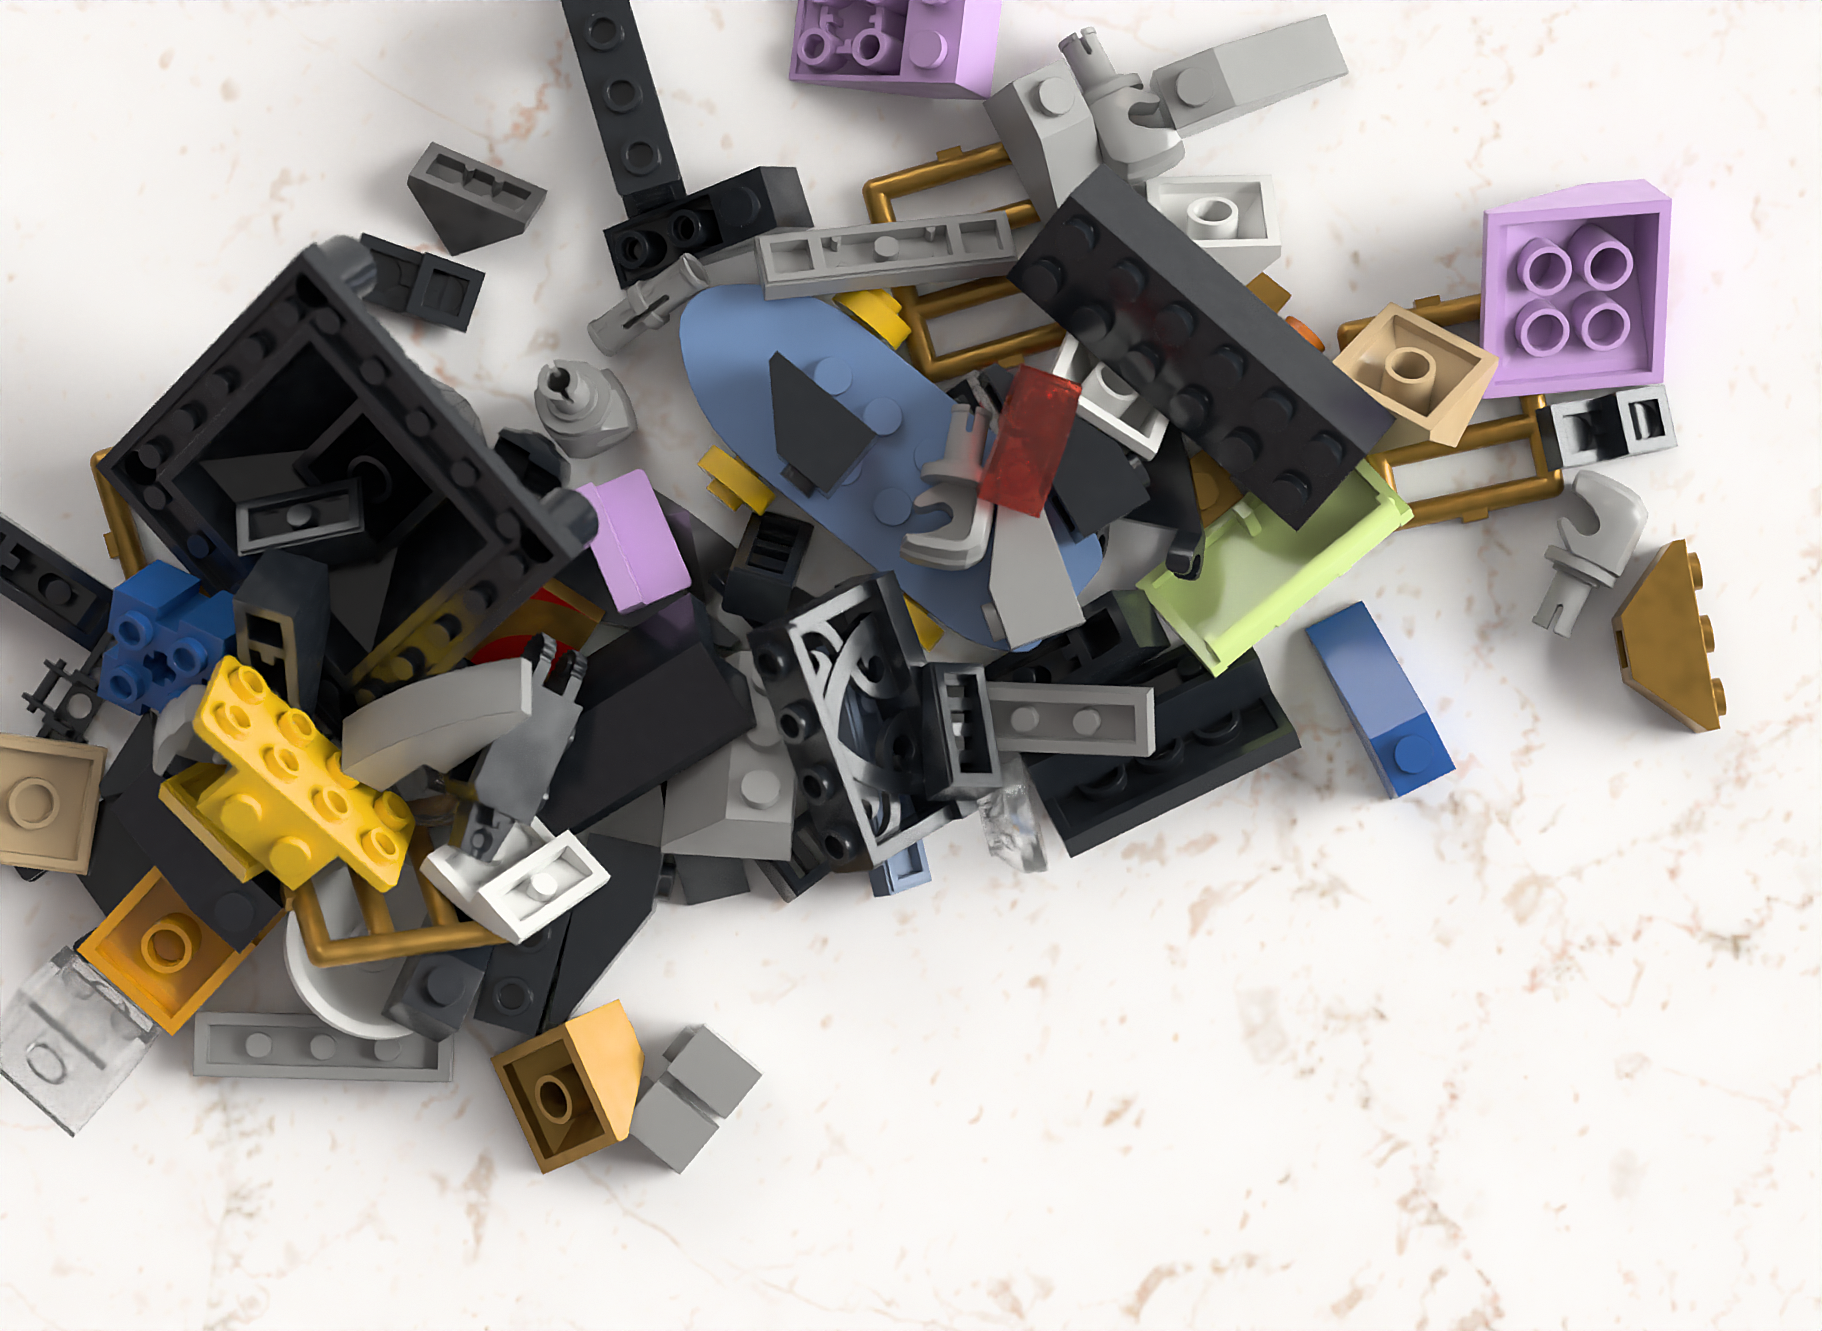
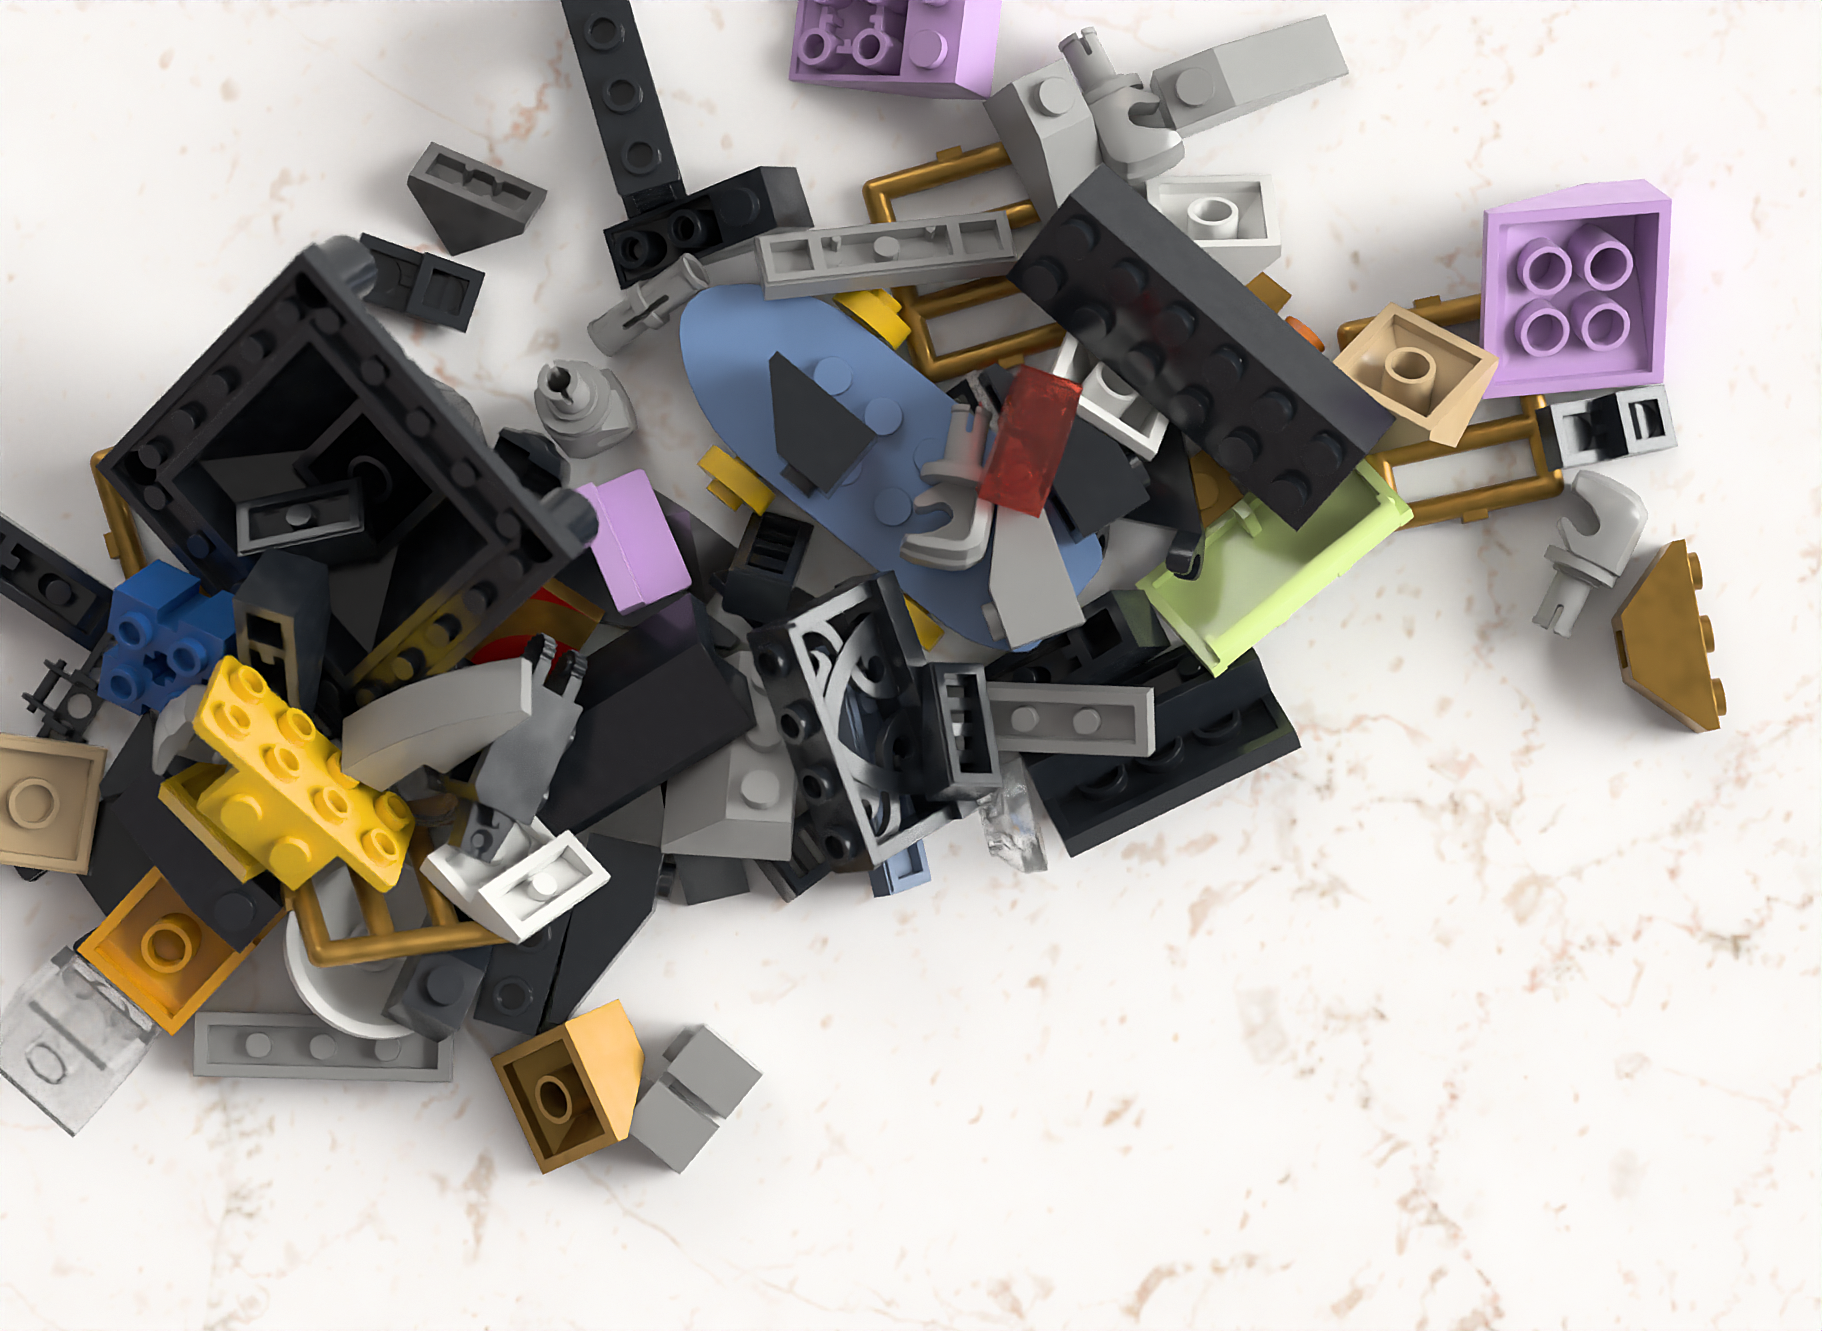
(1379, 701): blue slope -> none

